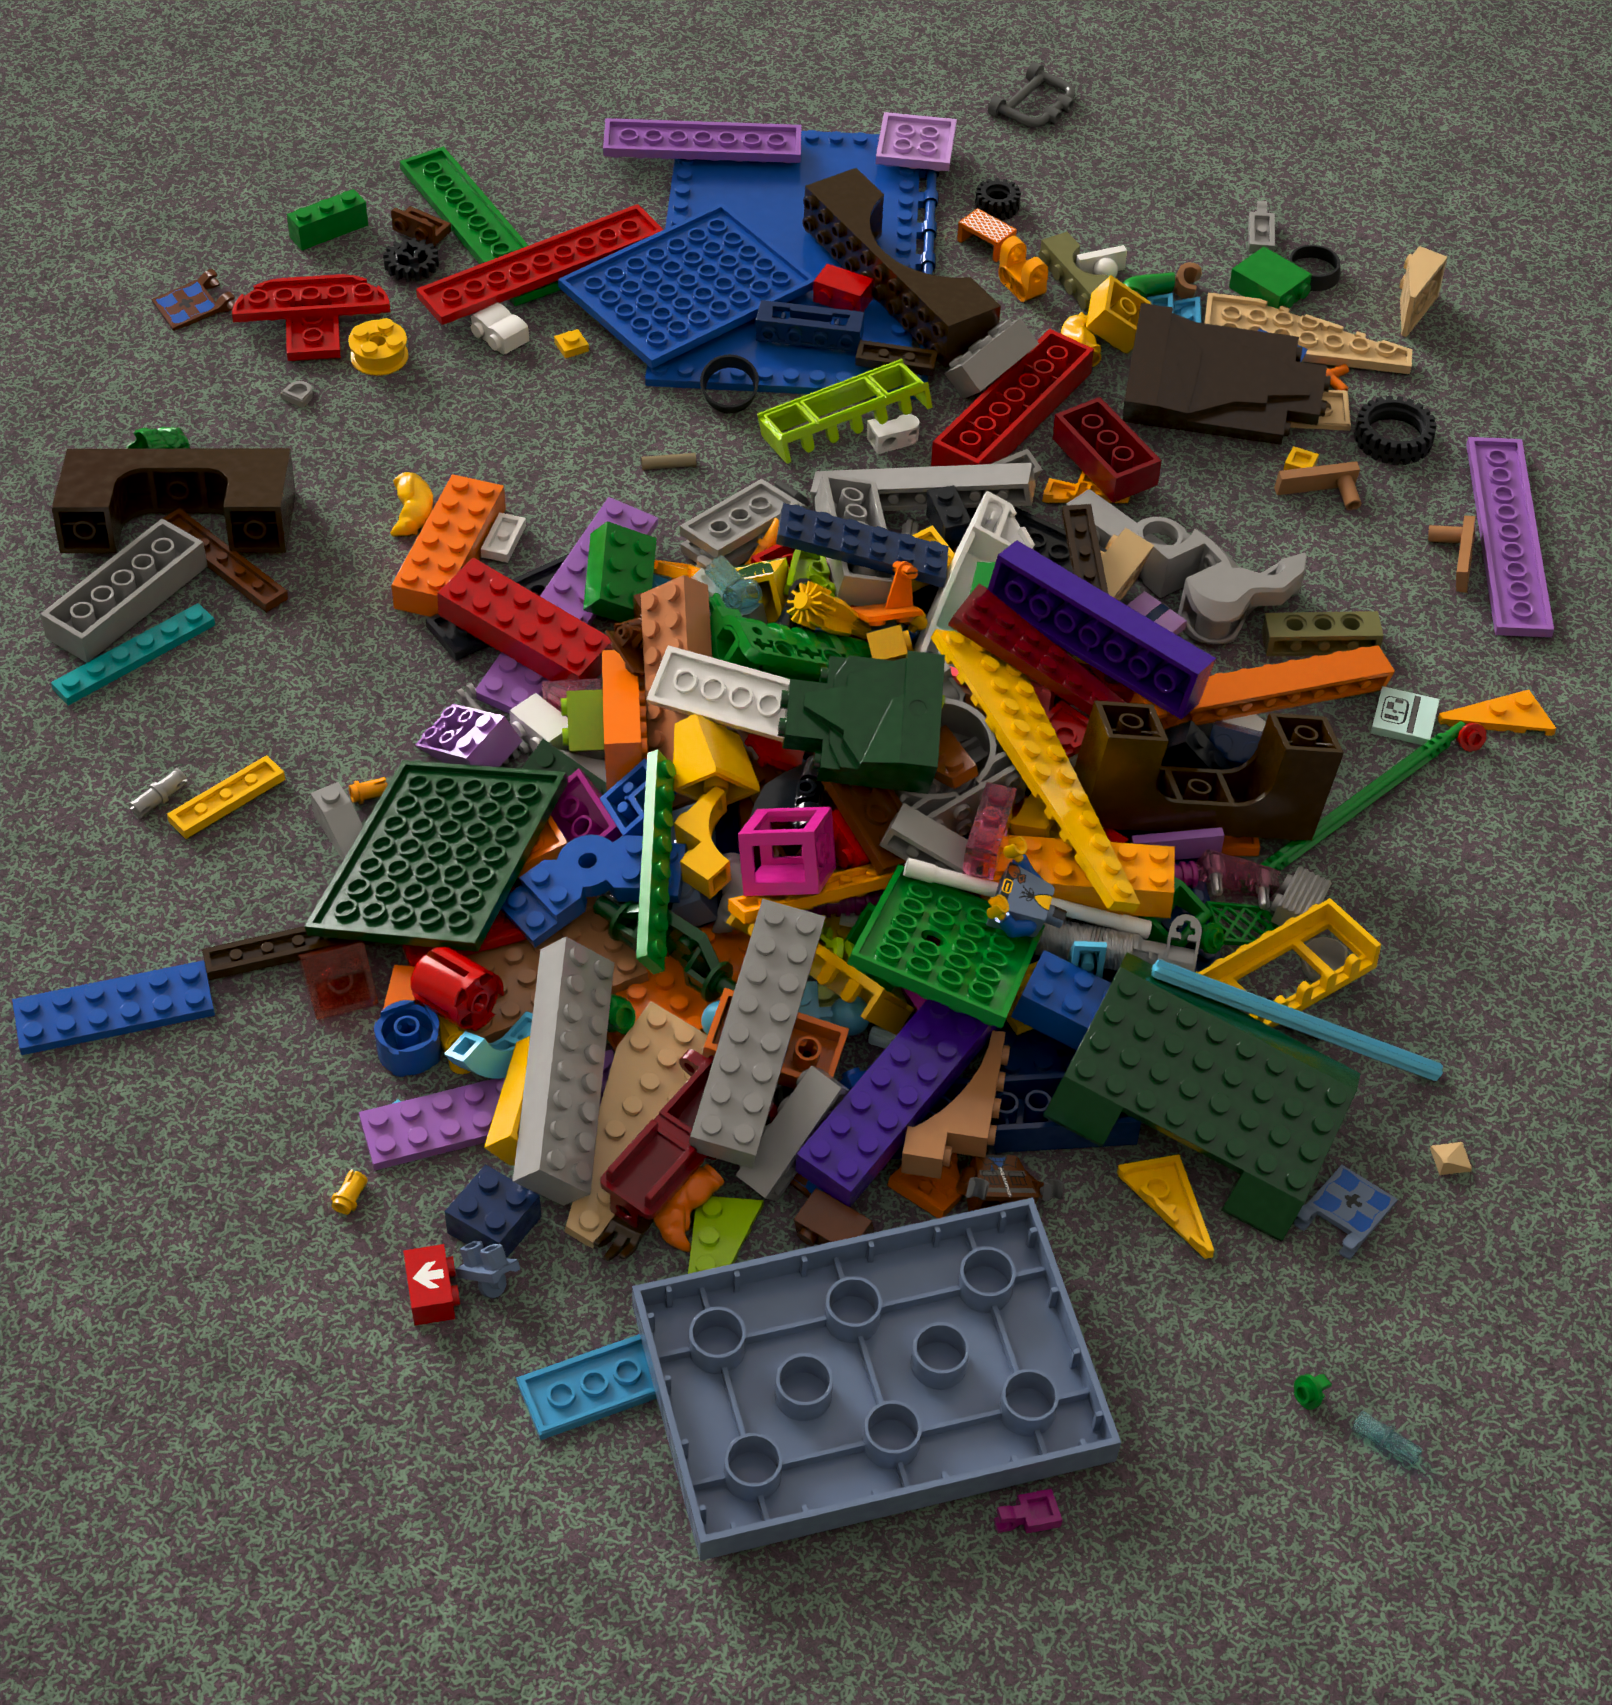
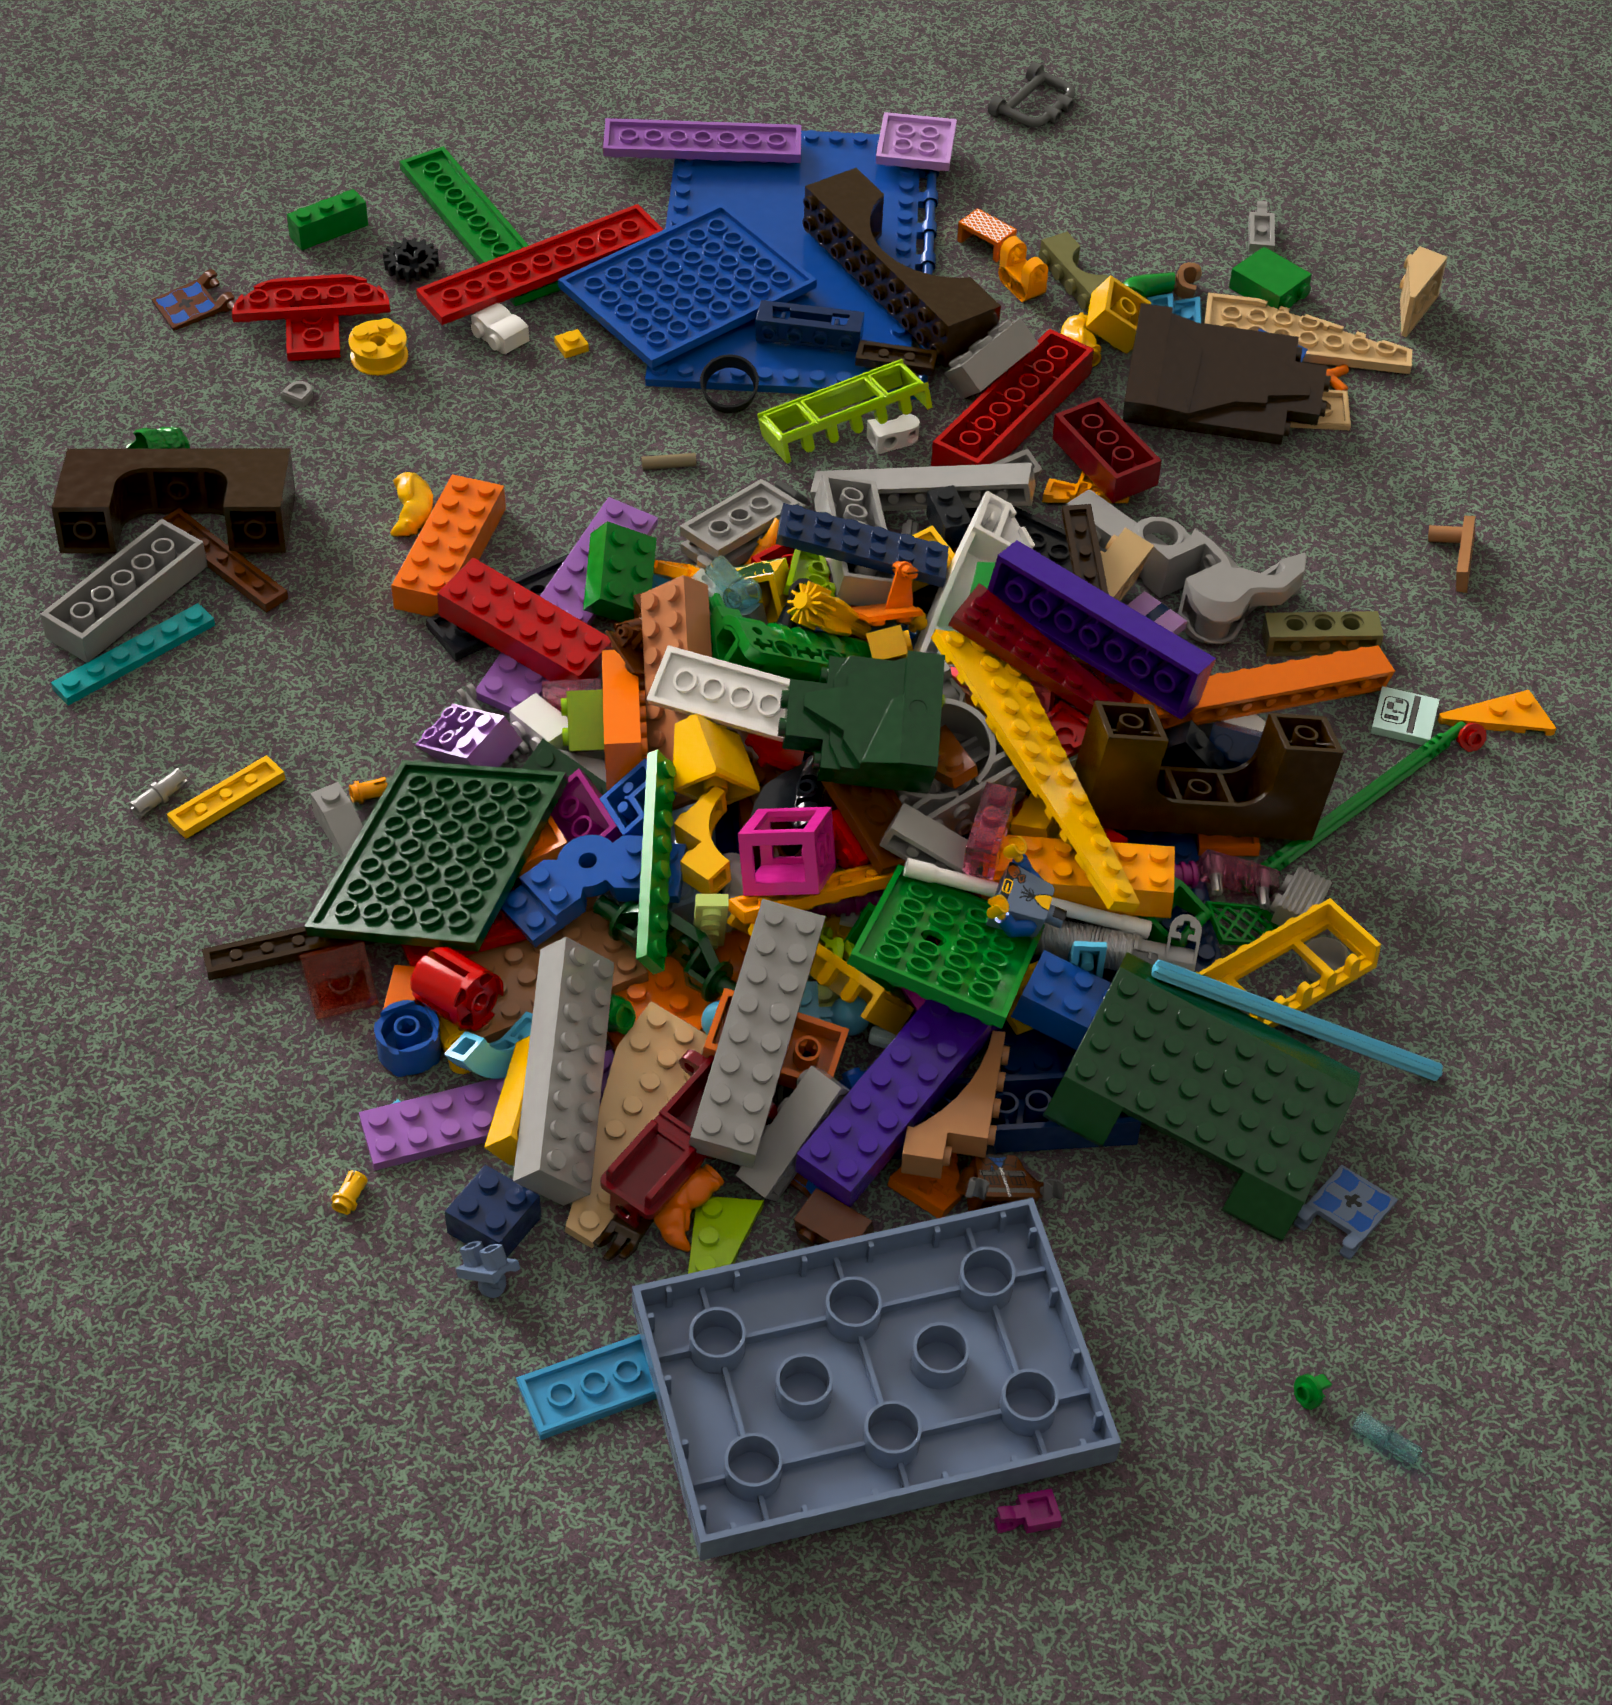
(112, 1007): blue plate -> none
(420, 225): reddish brown bracket -> none
(429, 1284): red brick -> none
(503, 537): white plate -> none
(711, 916): none -> yellowish green plate
(842, 289): red brick -> none
(998, 198): black tyre -> none
(1103, 261): white tile -> none
(1168, 1192): yellow wing -> none
(1186, 843): medium lavender tile -> none
(1211, 938): green plate -> none
(1300, 459): yellow plate -> none
(1321, 478): medium nougat piece -> none
(1325, 281): black tyre -> none
(1391, 449): black tyre -> none
(1450, 1158): tan slope -> none
(1509, 538): medium lavender plate -> none

